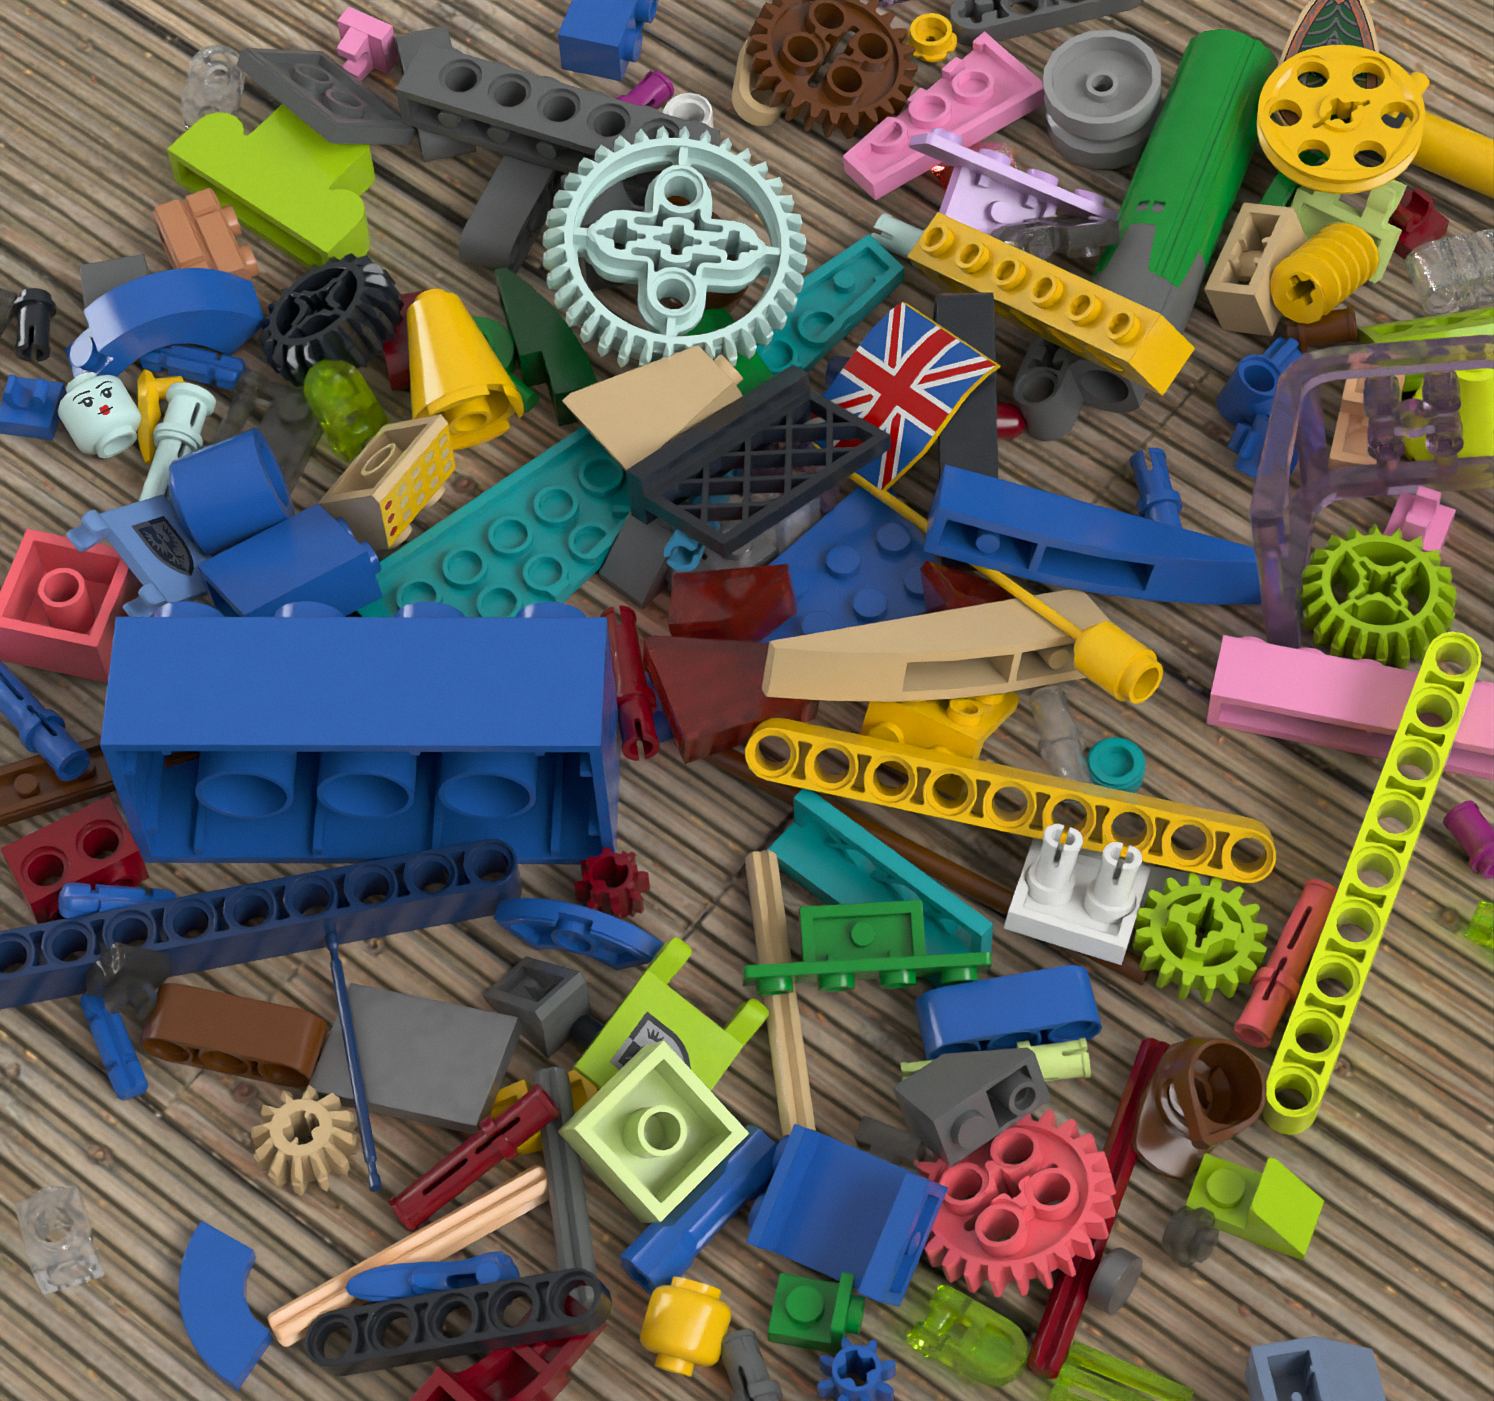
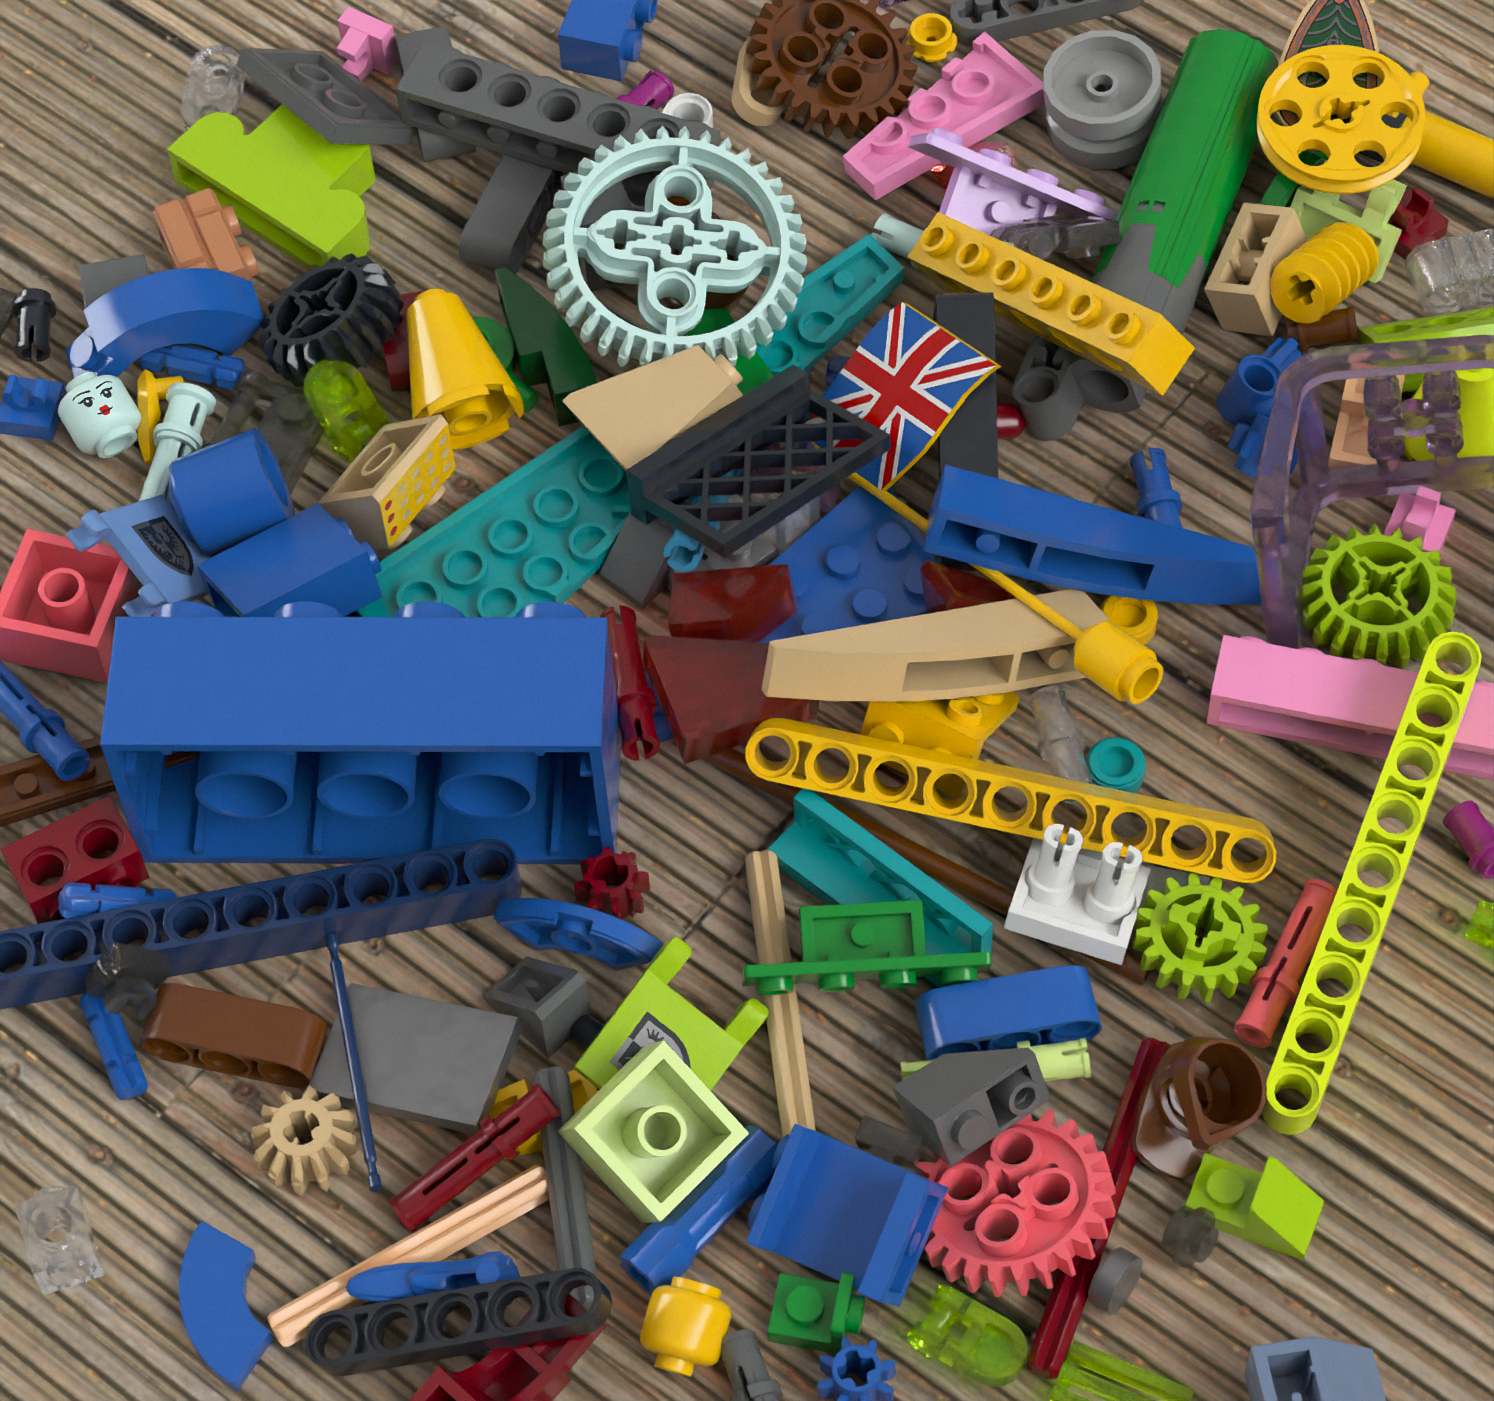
(1132, 615): none -> yellow tile

